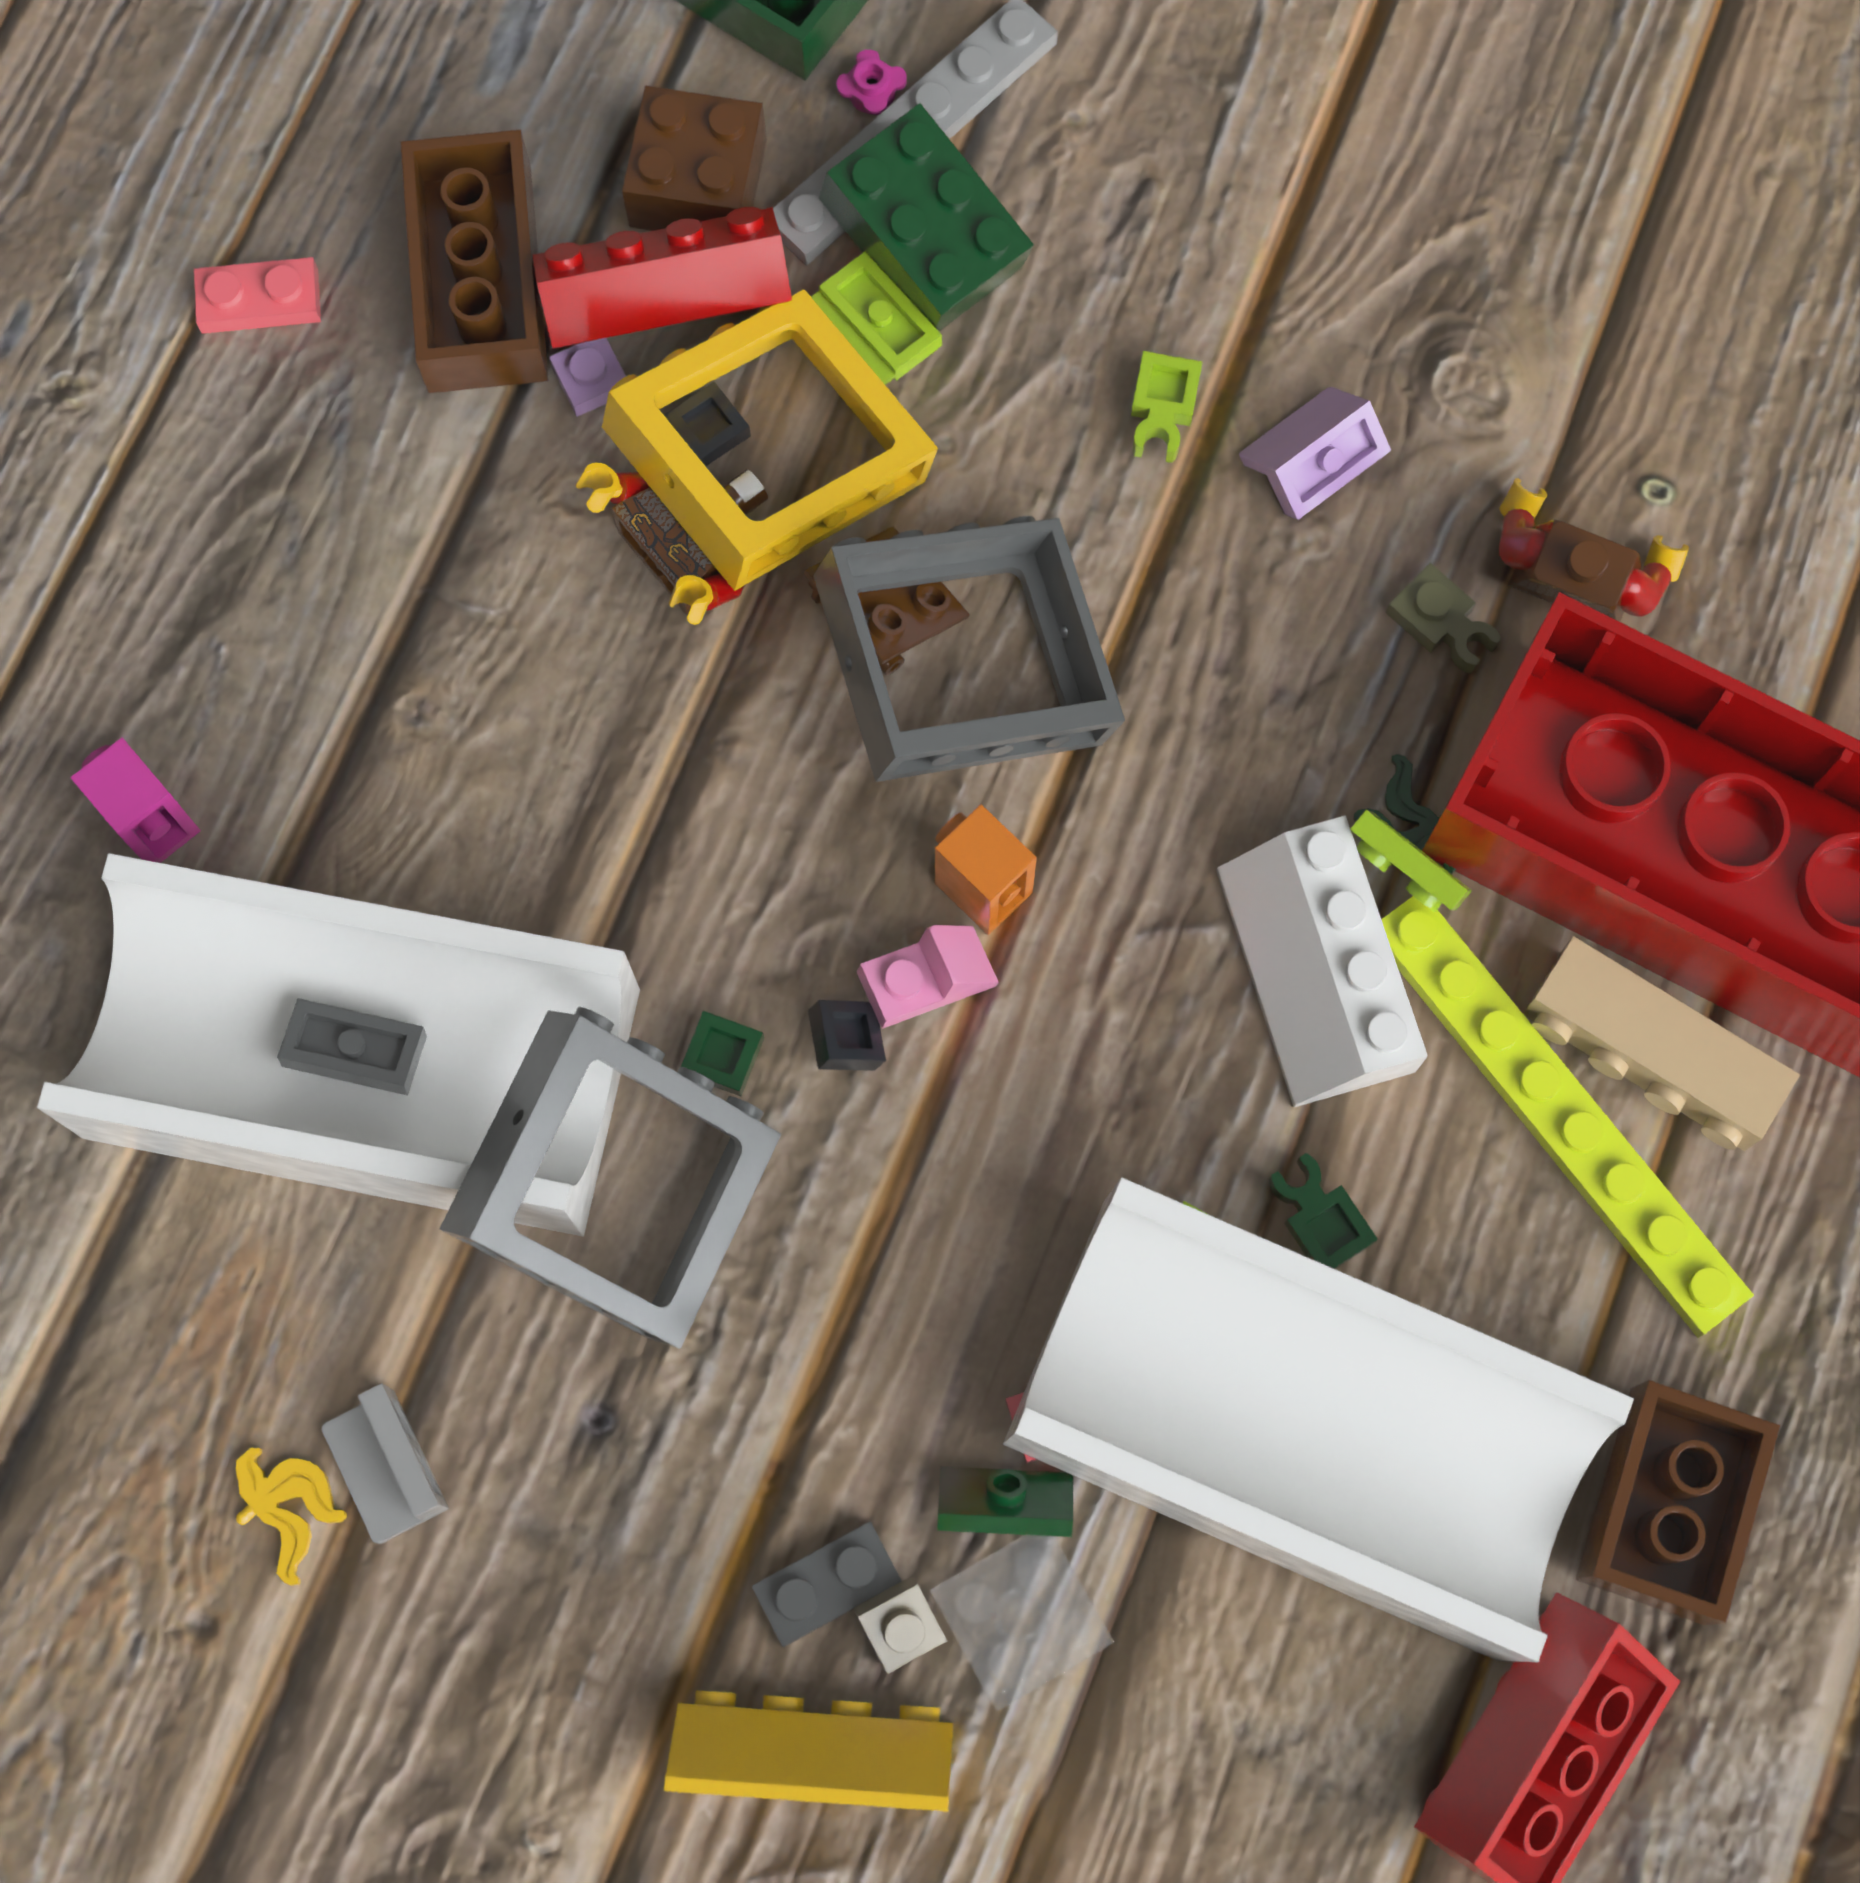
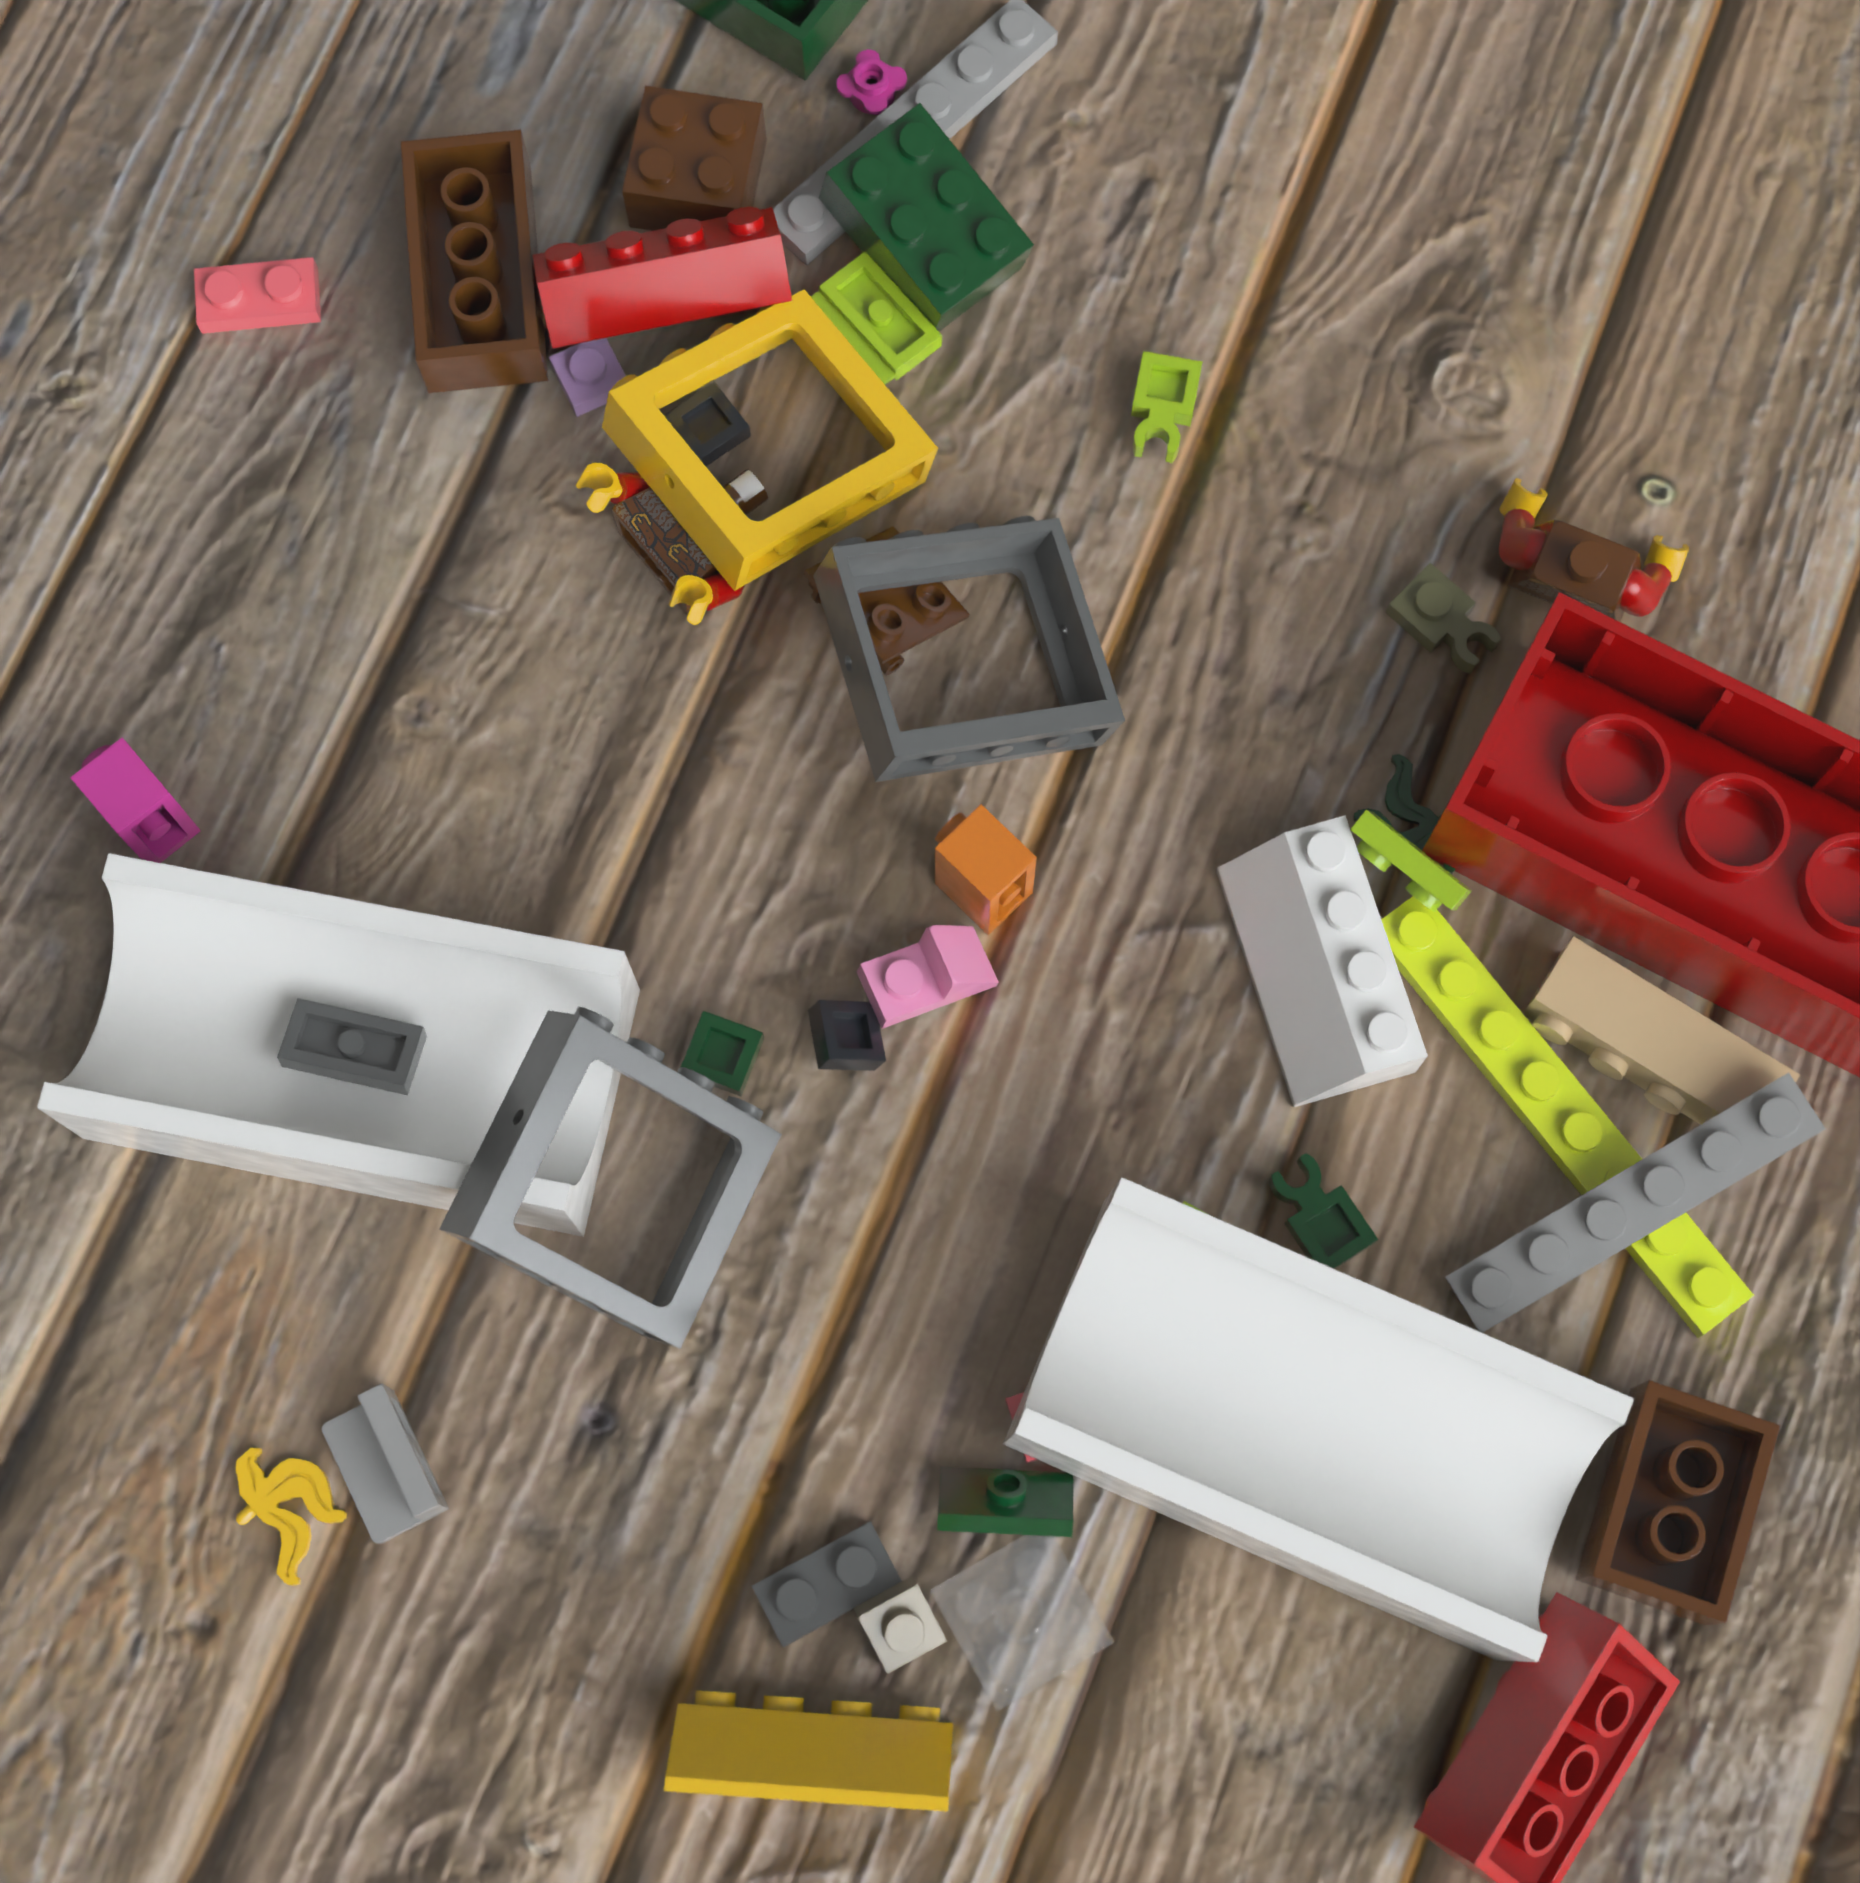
(1318, 449): lavender panel -> none
(1635, 1202): none -> light grey plate

